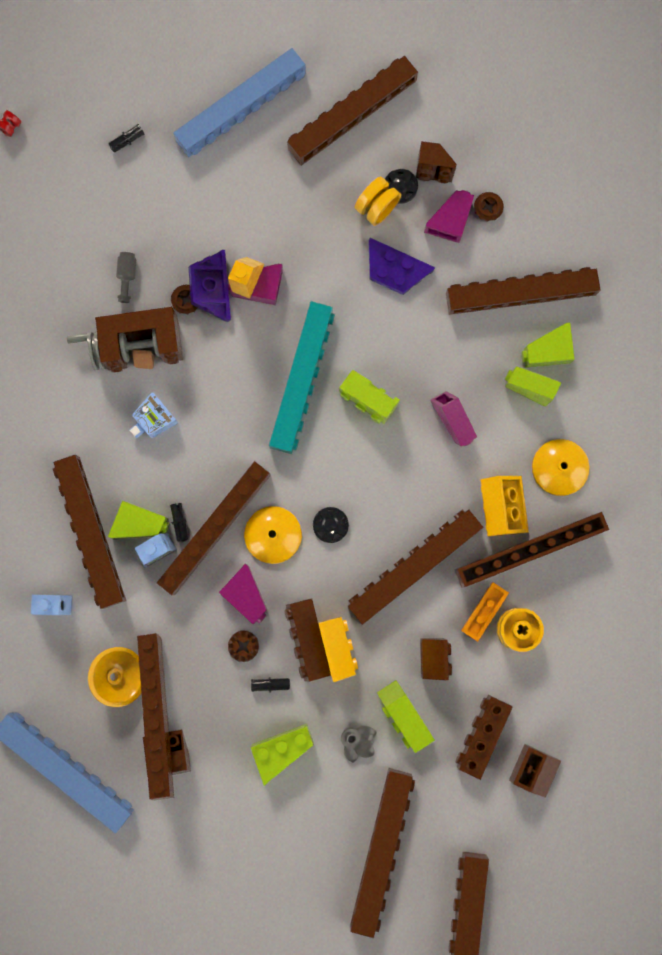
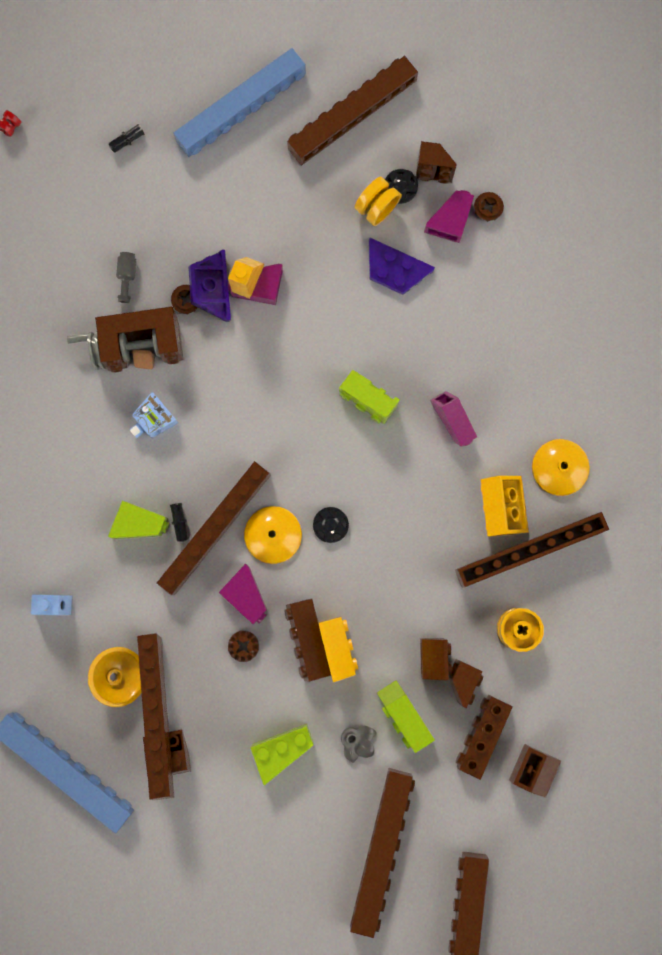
(89, 532): reddish brown brick -> none
(155, 549): light blue torso -> none
(270, 684): black axle -> none
(301, 377): teal brick -> none
(415, 566): reddish brown brick -> none
(464, 681): none -> reddish brown slope
(484, 611): light orange plate -> none
(522, 291): reddish brown brick -> none
(532, 385): lime slope -> none
(550, 349): lime slope -> none

